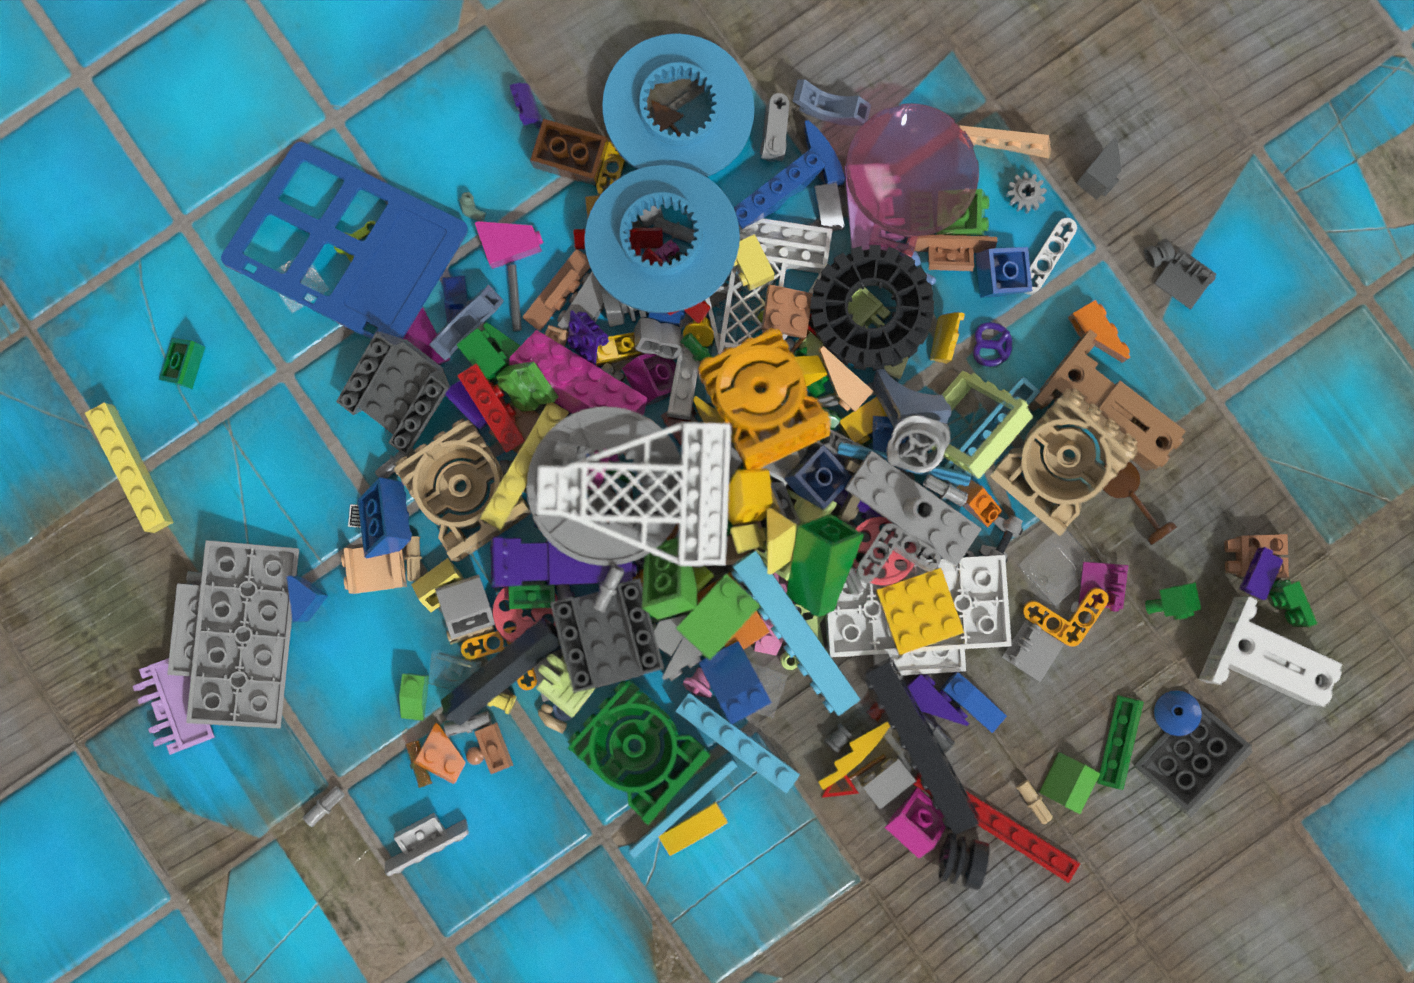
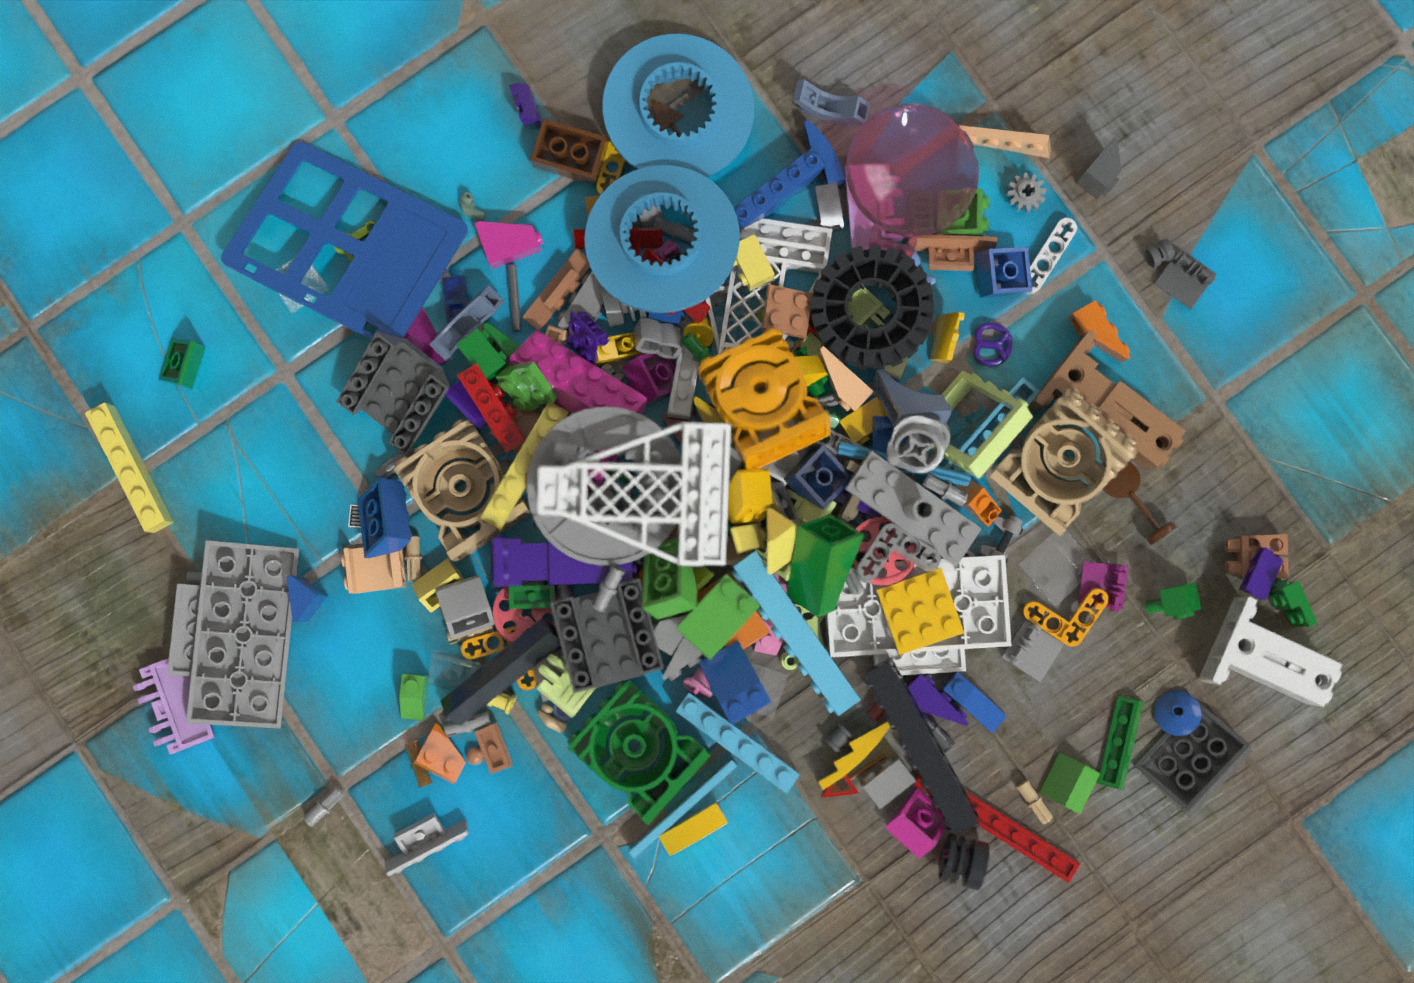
(775, 128): light grey piece -> none

